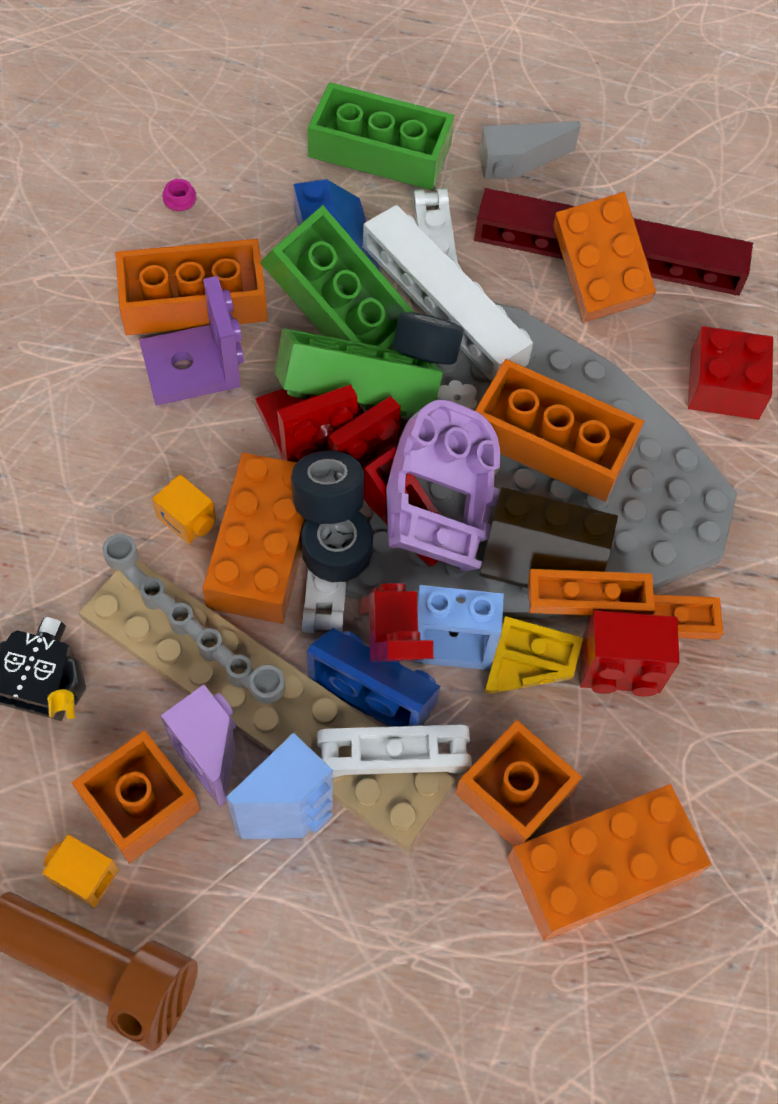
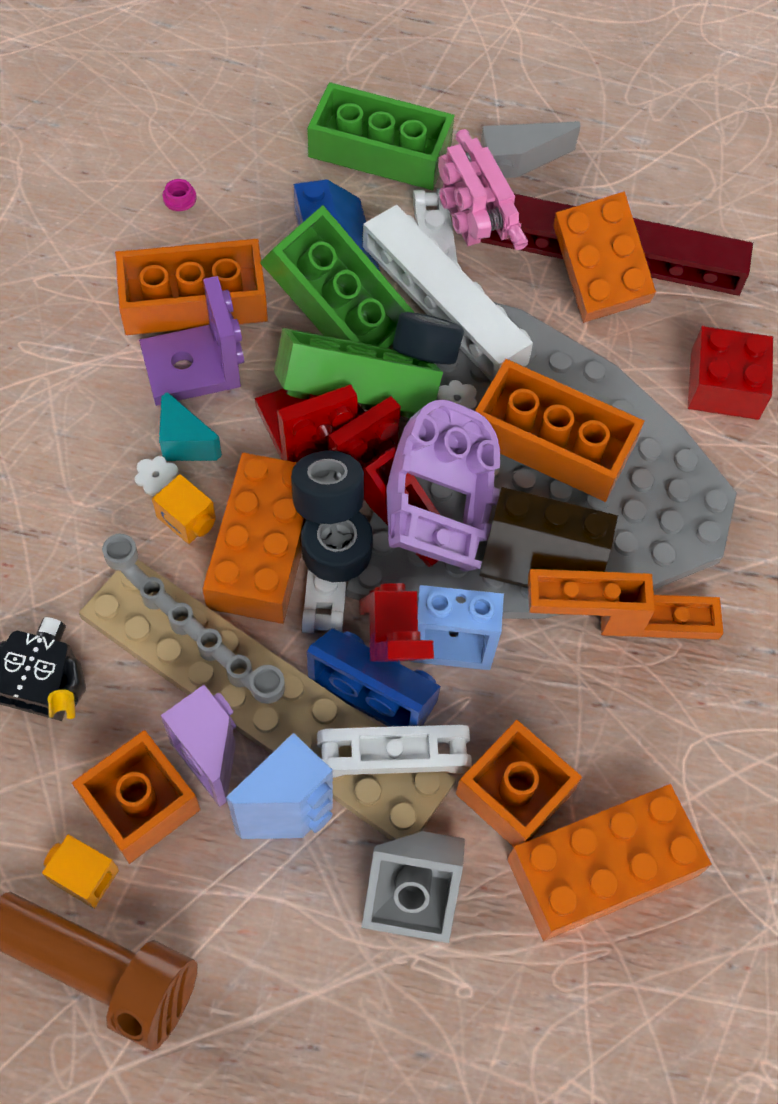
(155, 474): none -> white plant
(184, 435): none -> teal slope
(415, 886): none -> light grey slope
(478, 193): none -> bright pink piece
(531, 656): yellow wing -> none
(629, 652): red brick -> none

